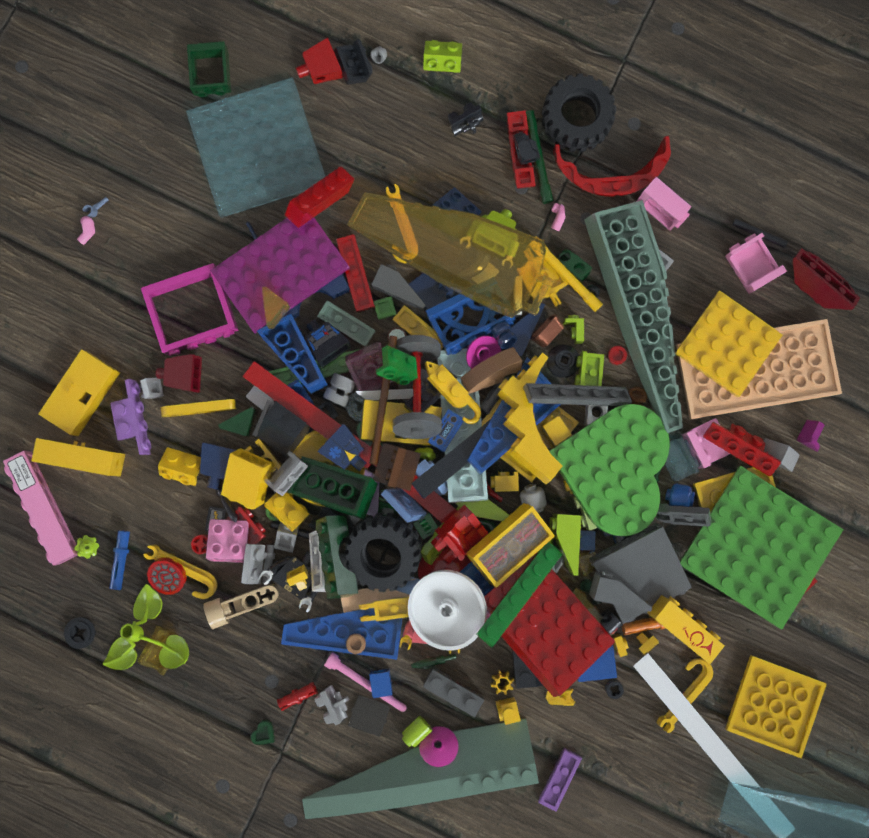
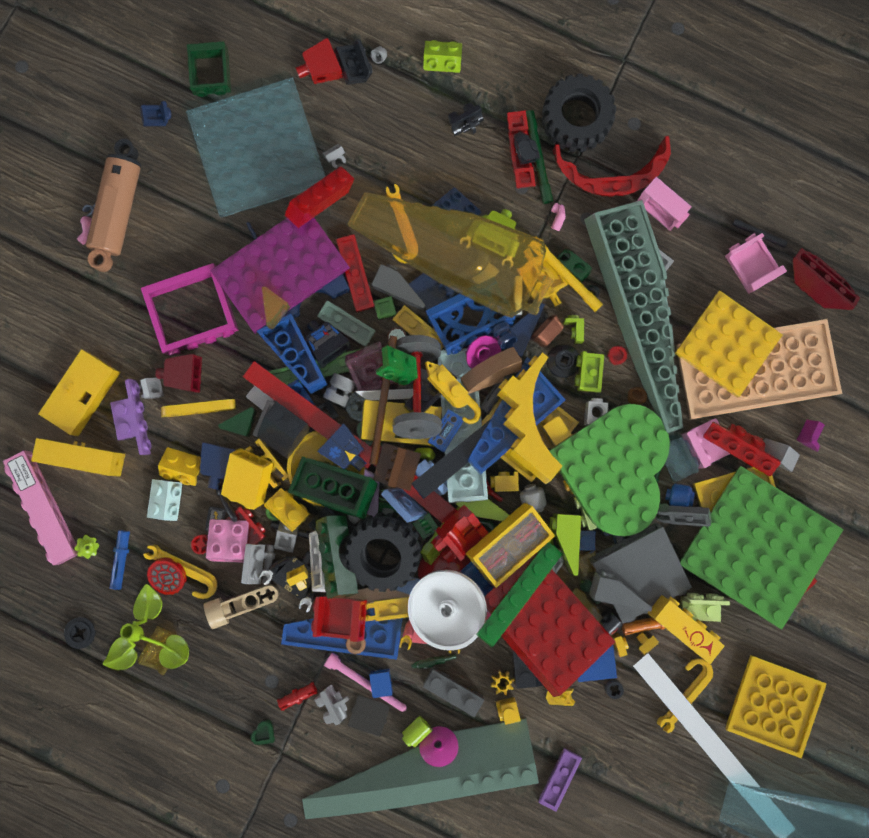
(113, 205): none -> nougat piece
(155, 114): none -> dark blue bracket
(164, 500): none -> light aqua bracket
(287, 474): light grey hinge -> none
(334, 153): none -> light grey tile
(339, 618): none -> red panel
(576, 394): dark grey tile -> none
(702, 607): none -> yellowish green bracket

